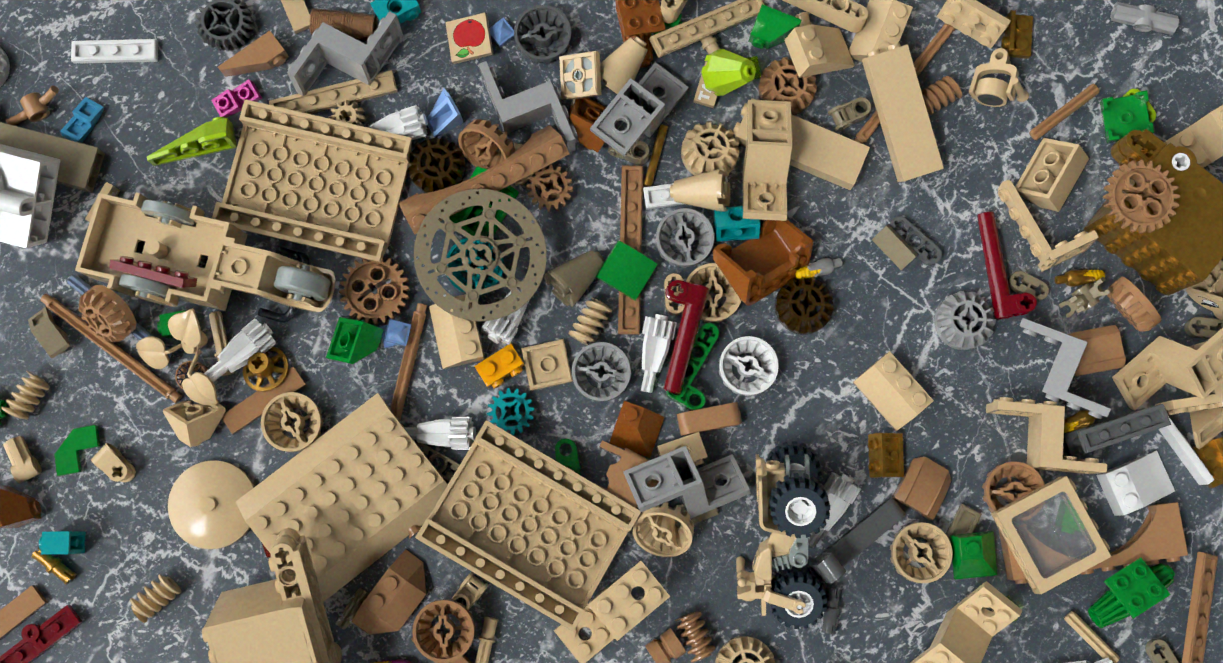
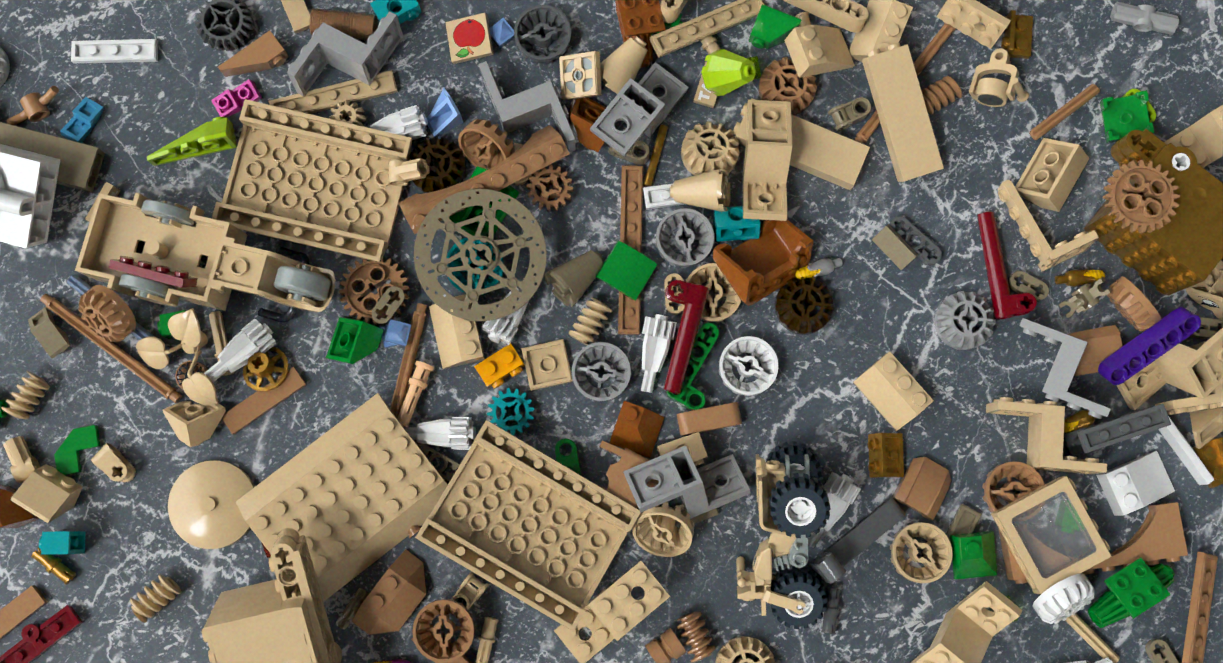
(47, 493): none -> tan slope
(283, 406): tan gear -> none
(383, 301): none -> dark tan beam
(403, 171): none -> tan piece
(417, 384): none -> light nougat pin
(1064, 599): none -> white gear
(1149, 346): none -> dark purple beam

